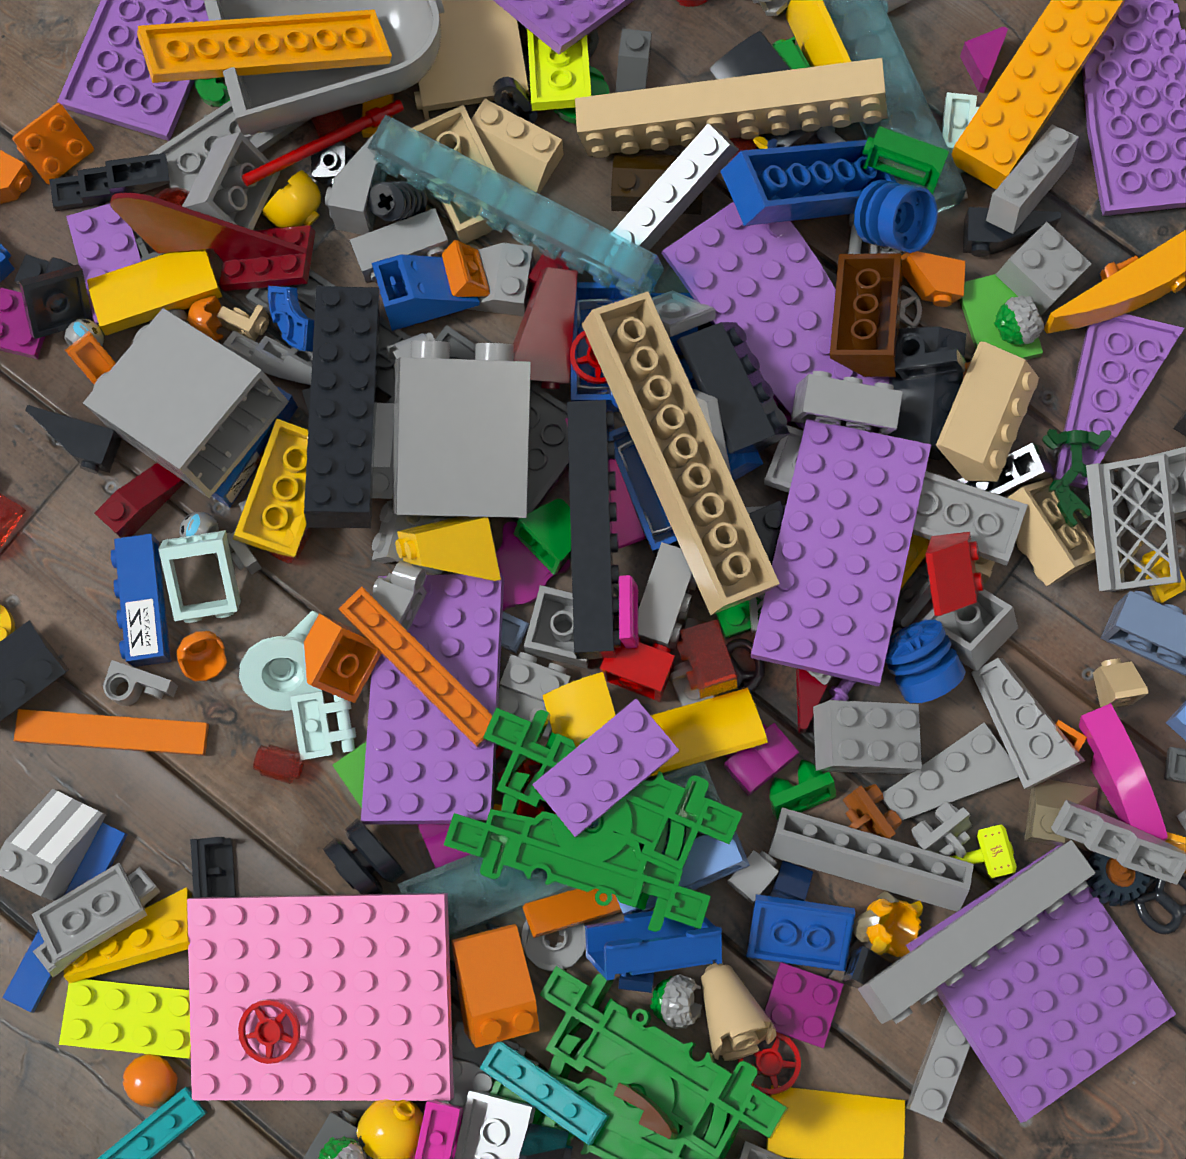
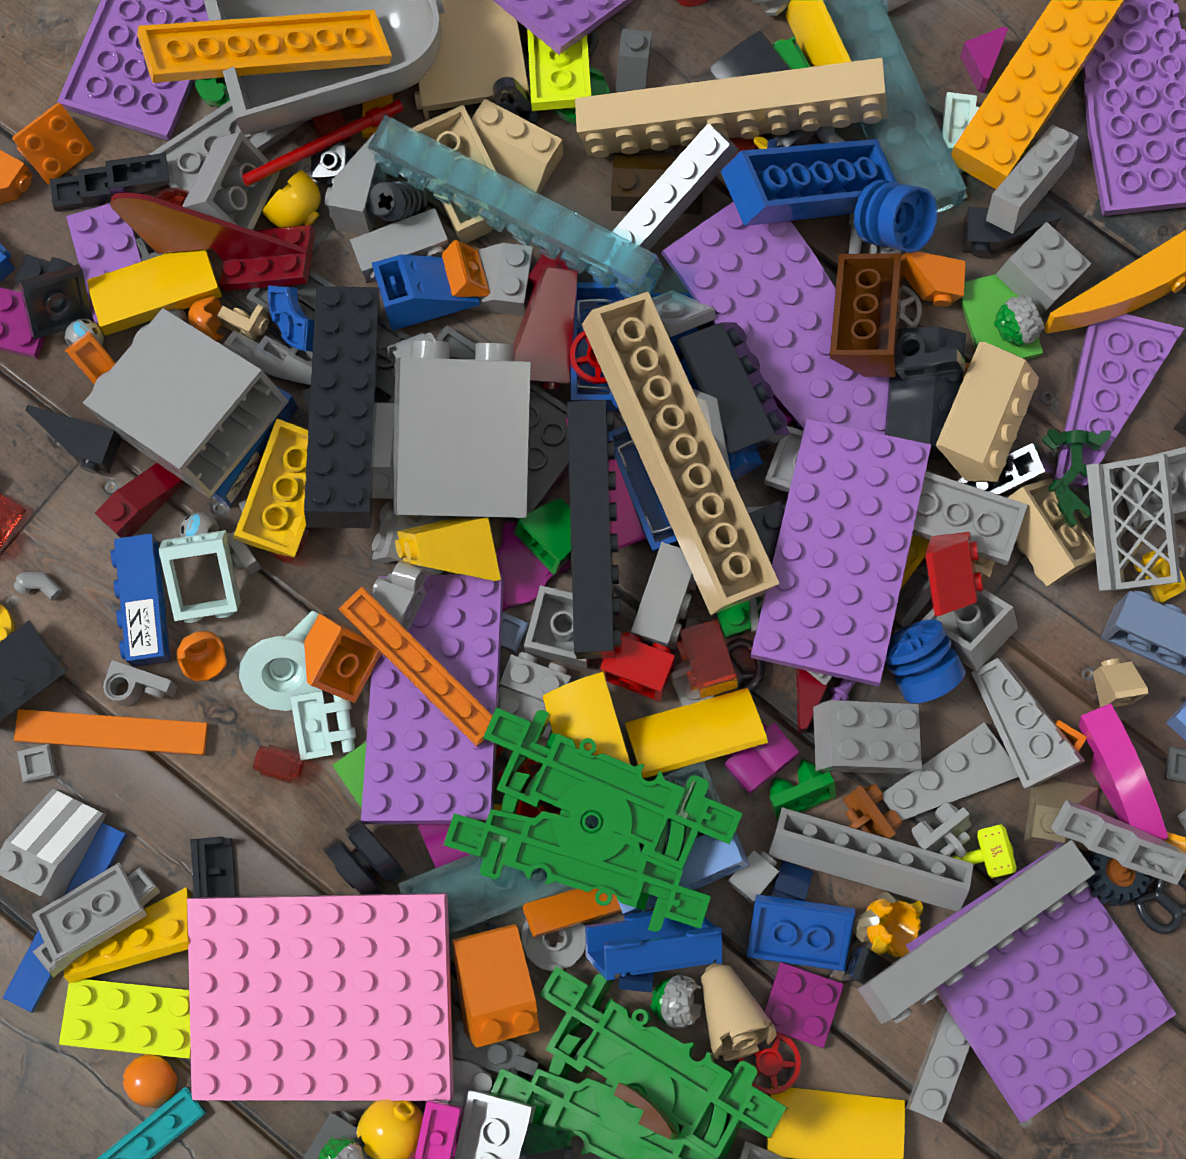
(37, 580): none -> light grey arm
(37, 763): none -> light grey tile
(269, 1031): red wheel -> none
(544, 1092): teal tile -> none
(605, 767): medium lavender plate -> none
(628, 612): dark pink tile -> none
(847, 403): light grey brick -> none
(905, 157): green window -> none
(1112, 267): orange hand -> none

